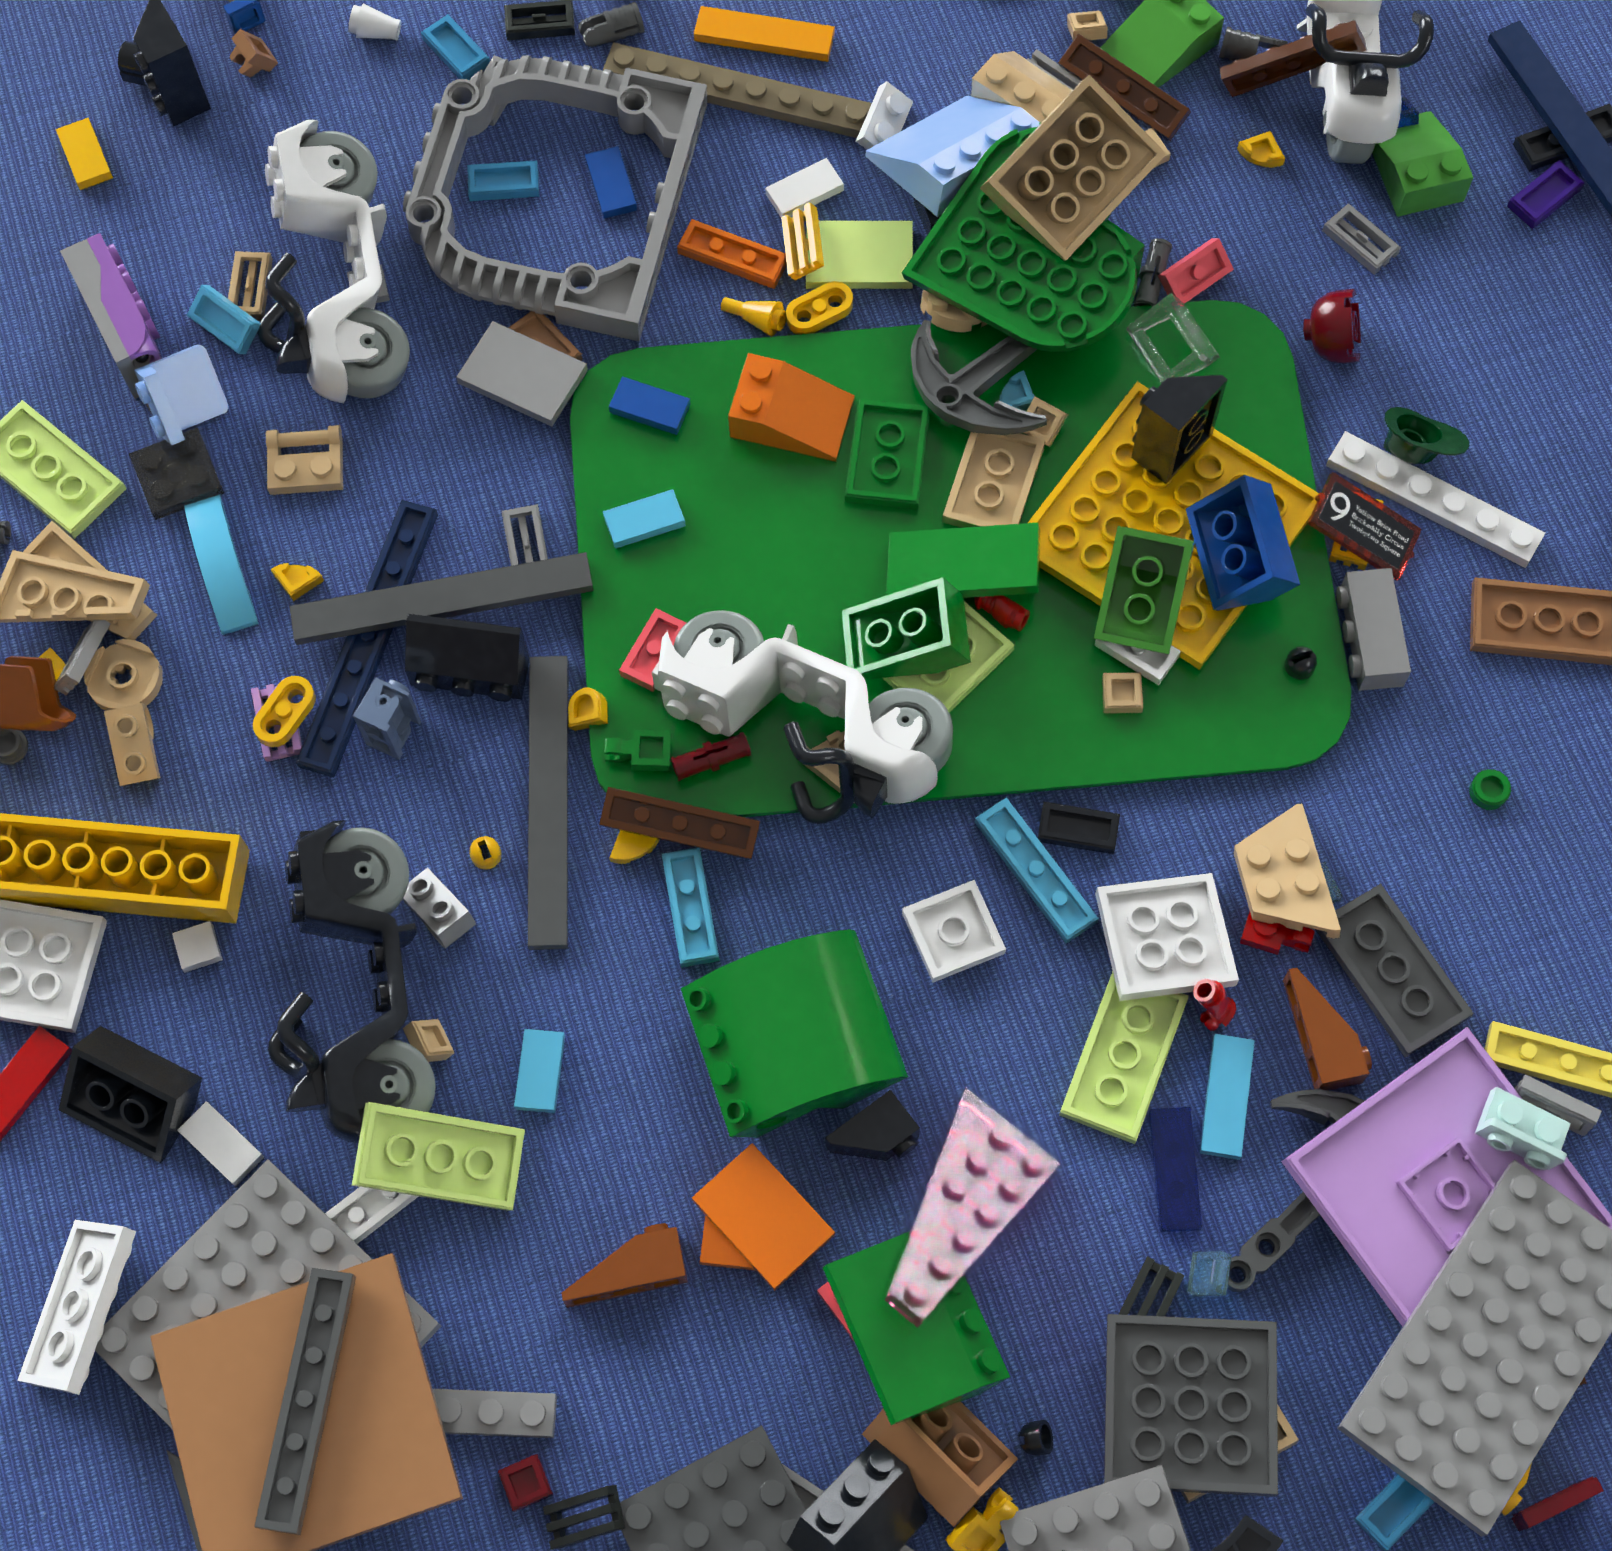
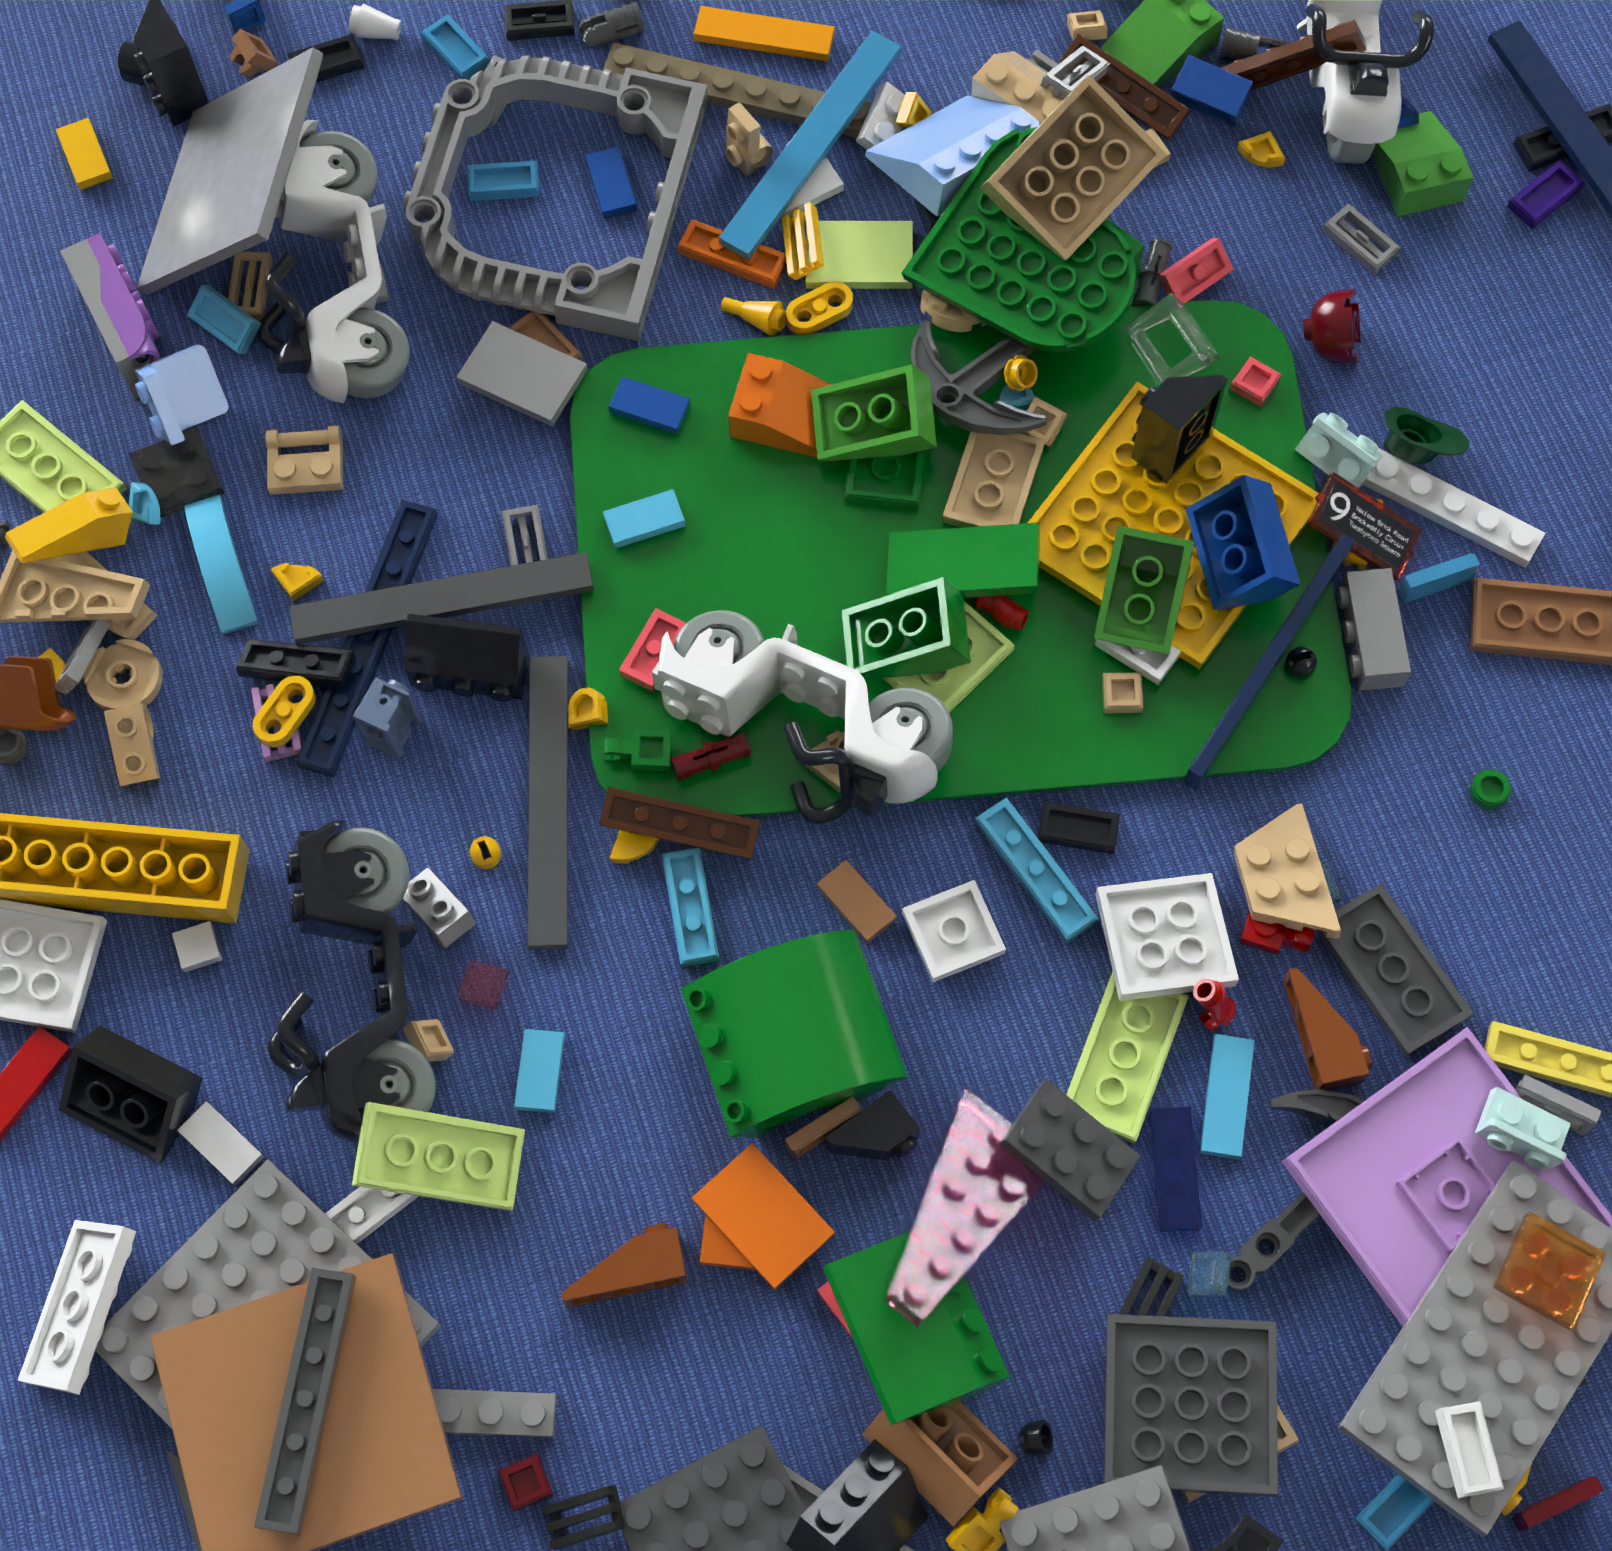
(76, 526): none -> yellow slope
(144, 504): none -> medium azure tile
(231, 173): none -> light grey tile
(281, 660): none -> black tile
(339, 57): none -> black tile
(483, 985): none -> clear pink tile
(744, 142): none -> tan plate
(809, 145): none -> dark azure tile
(815, 1132): none -> medium nougat tile
(856, 901): none -> medium nougat tile
(874, 416): none -> bright green slope
(912, 110): none -> yellow tile
(1020, 373): none -> yellow plate
(1053, 77): none -> light grey tile
(1070, 1150): none -> dark grey plate
(1212, 91): none -> blue hinge
(1255, 381): none -> coral tile
(1268, 662): none -> dark blue tile
(1338, 450): none -> light aqua bracket
(1438, 577): none -> dark azure tile
(1469, 1450): none -> white tile
(1549, 1270): none -> clear orange plate

